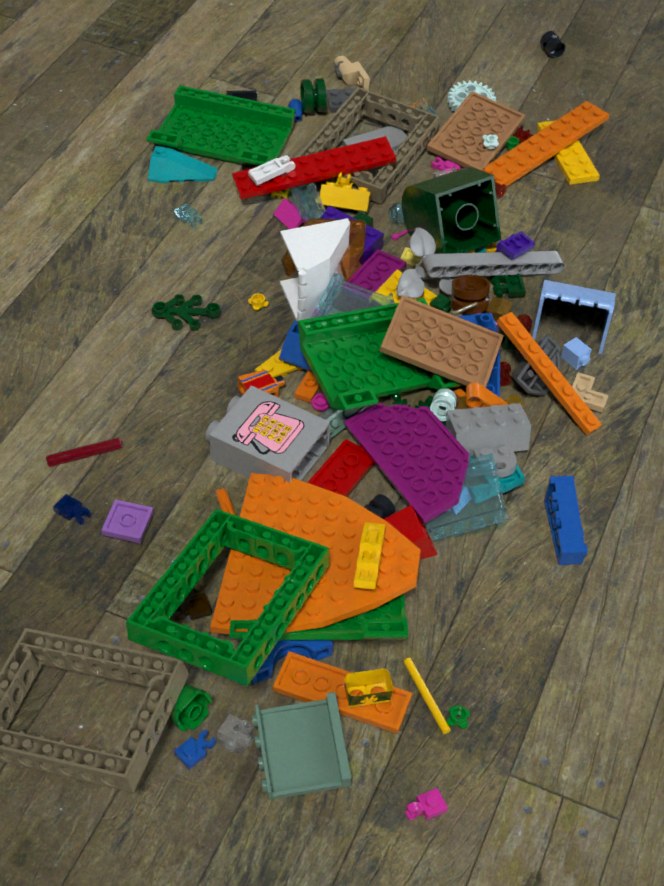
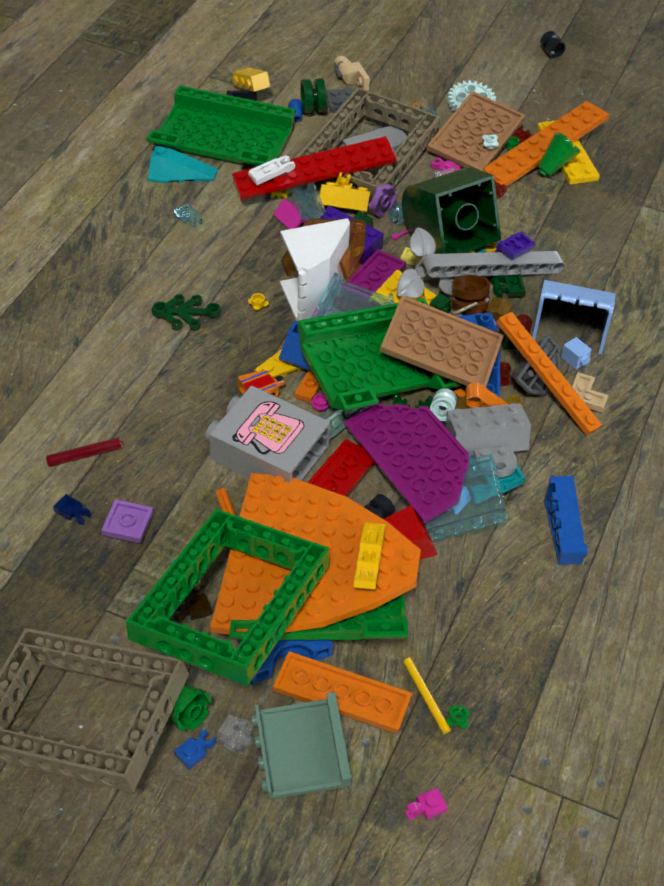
(250, 79): none -> yellow brick
(372, 679): yellow piece -> none
(382, 200): none -> medium lavender plate
(557, 154): none -> green cone

